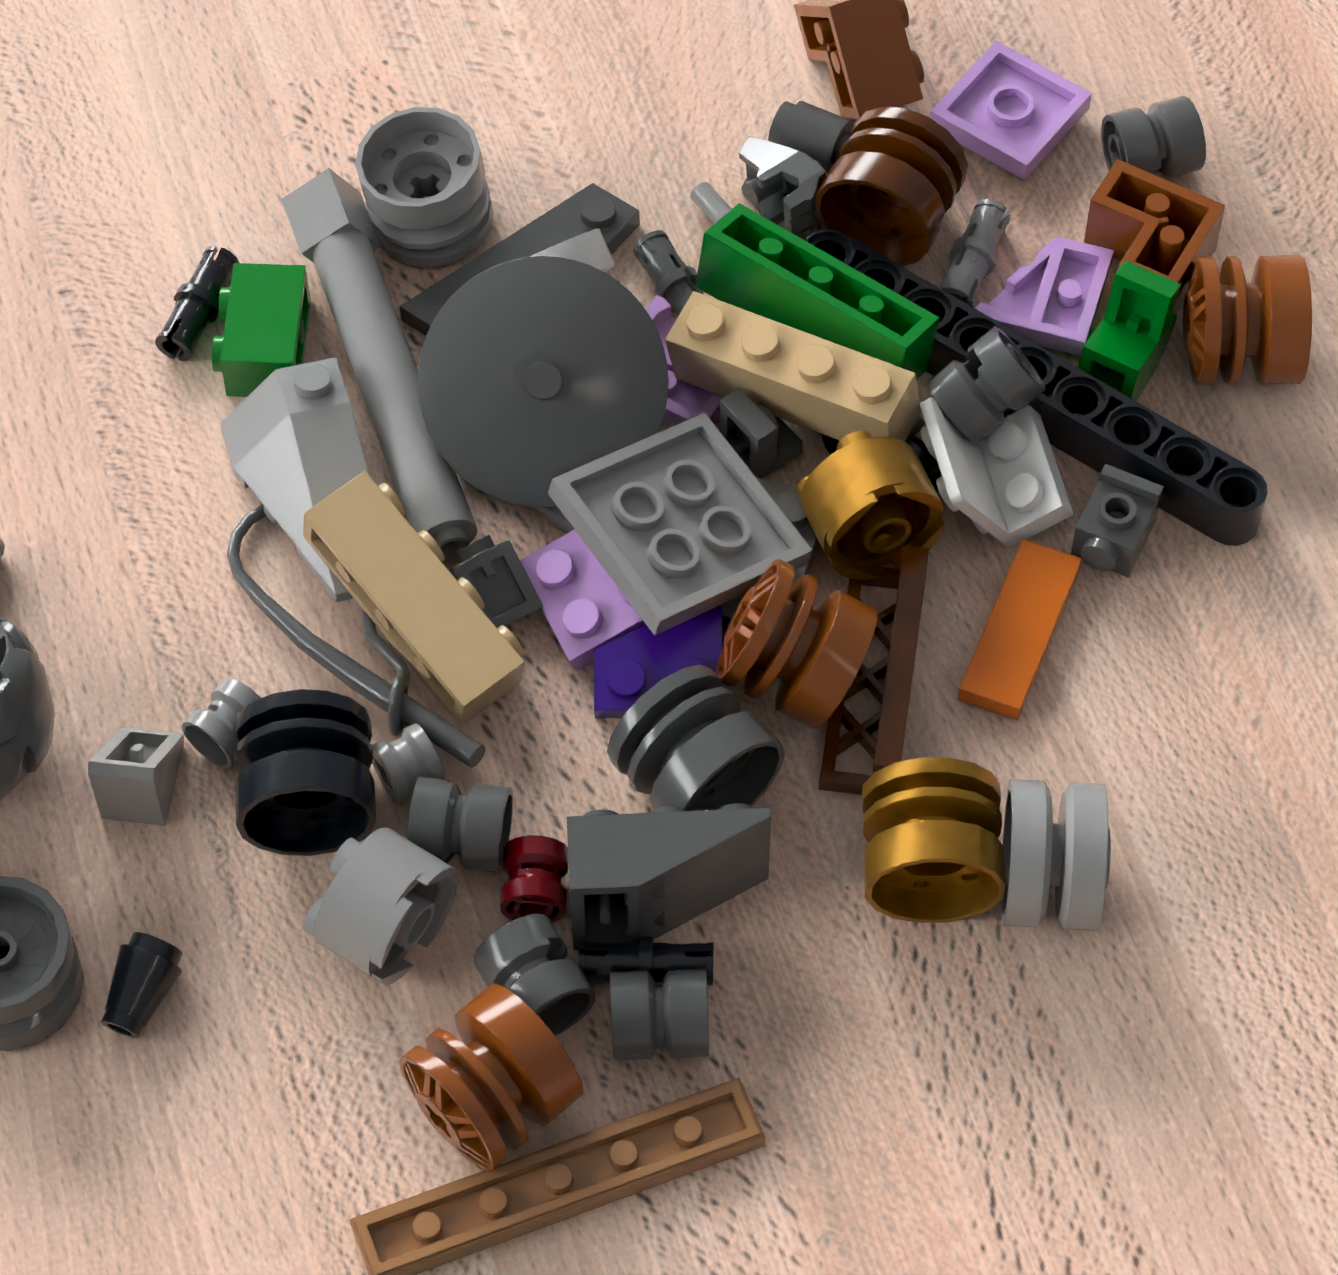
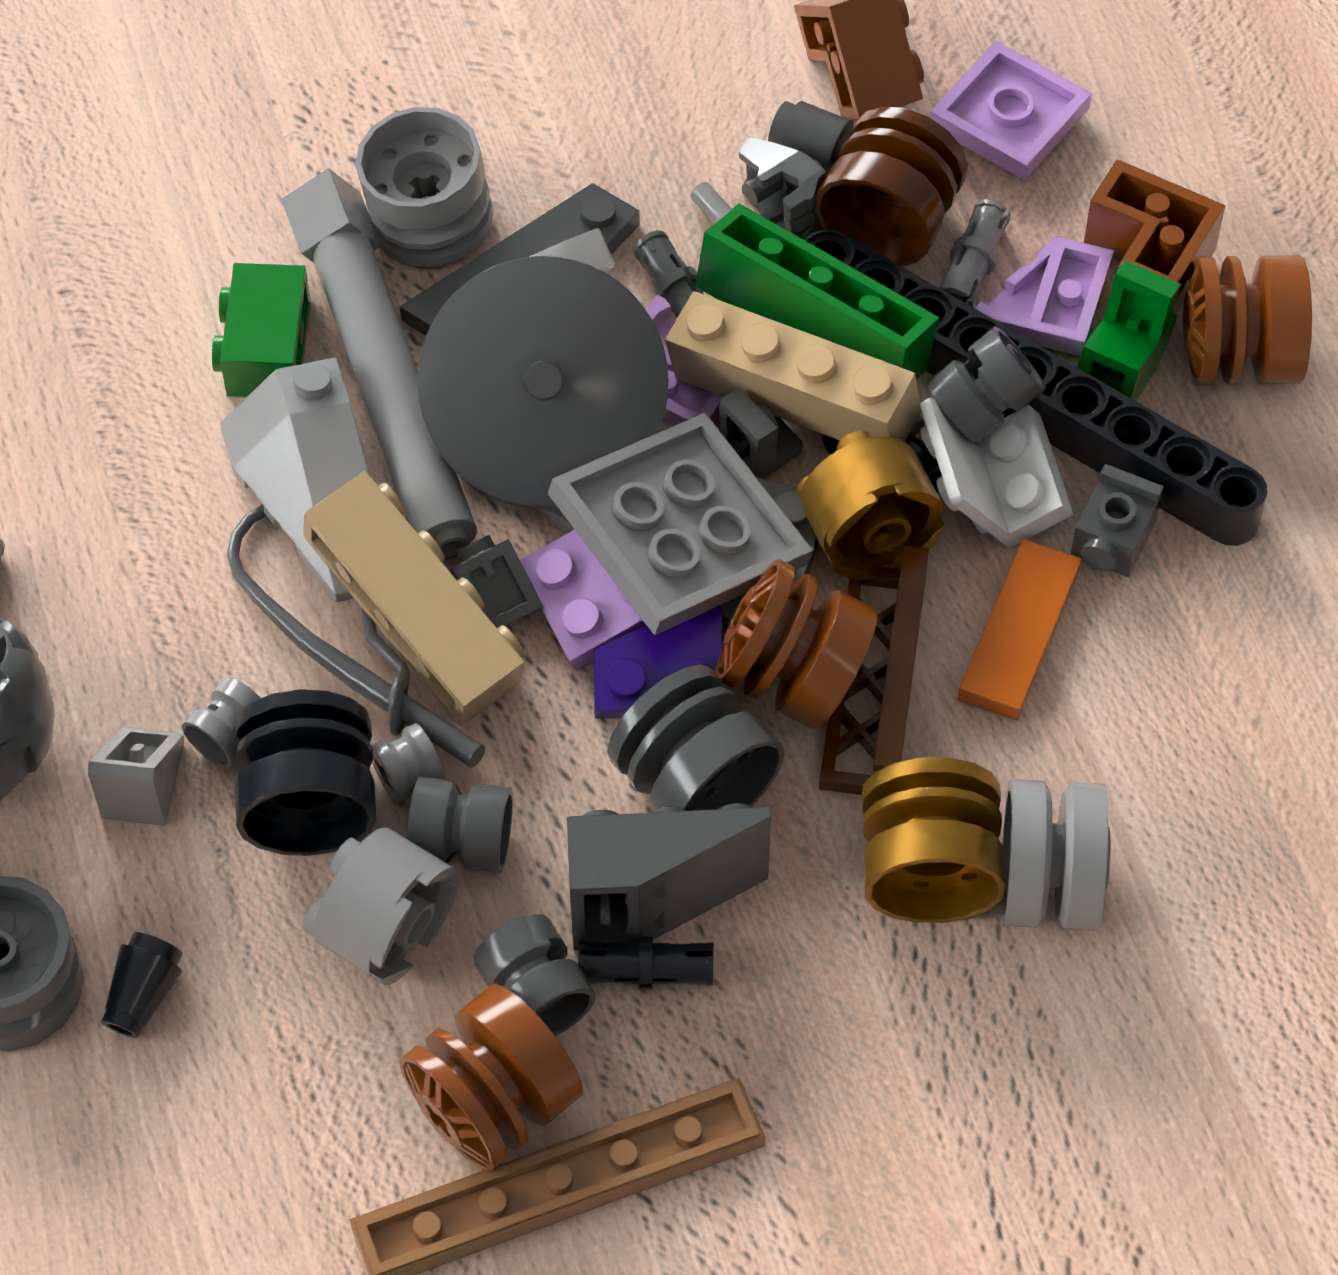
(196, 304): black pin -> none
(535, 876): dark red wheel -> none
(659, 1014): dark grey wheel -> none
(1162, 140): dark grey wheel -> none

